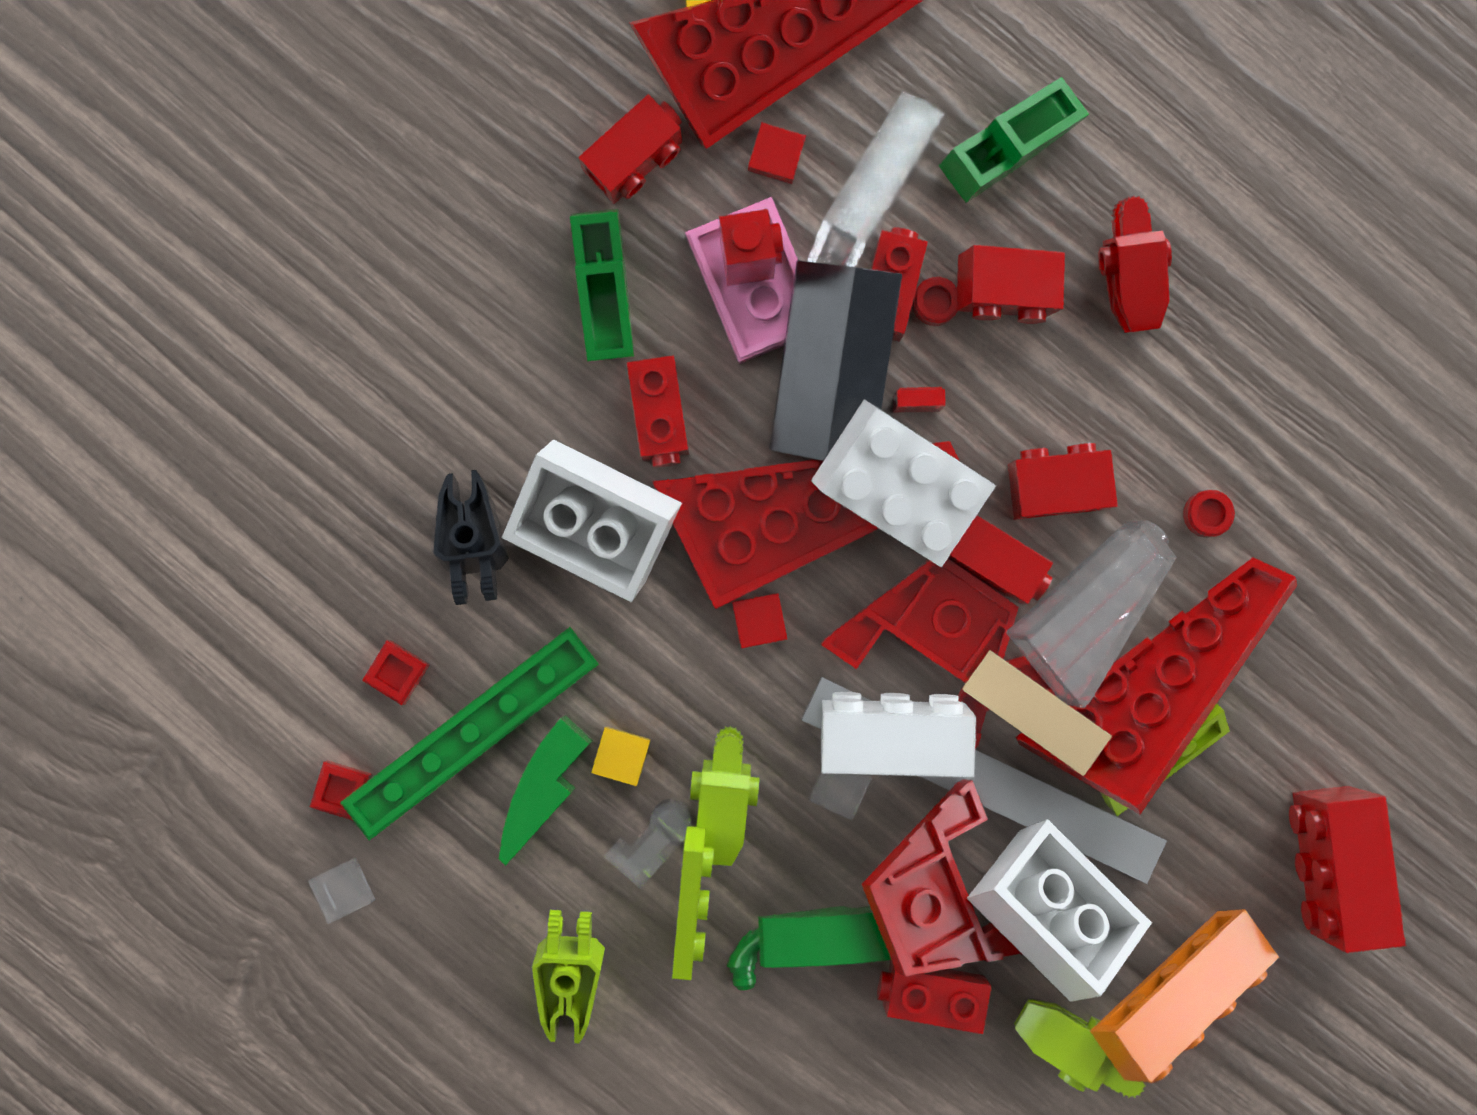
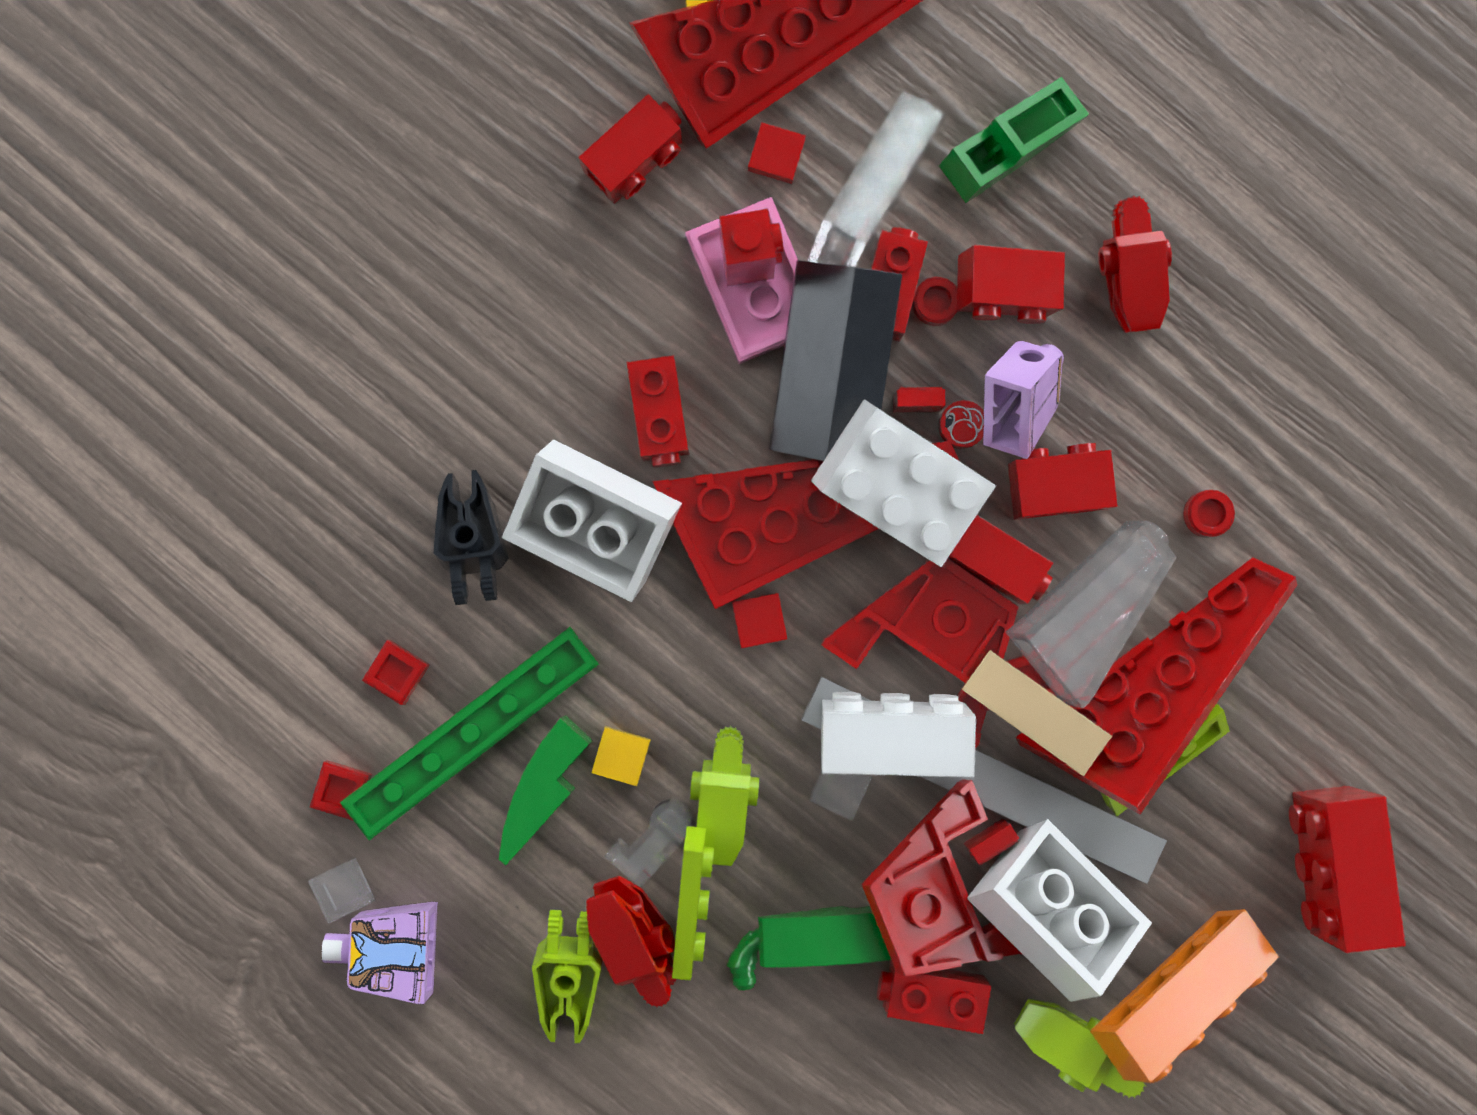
(388, 951): none -> torso
(602, 284): green slope -> none
(632, 938): none -> red hinge
(962, 424): none -> red tile
(991, 841): none -> red tile
(1024, 384): none -> lavender torso

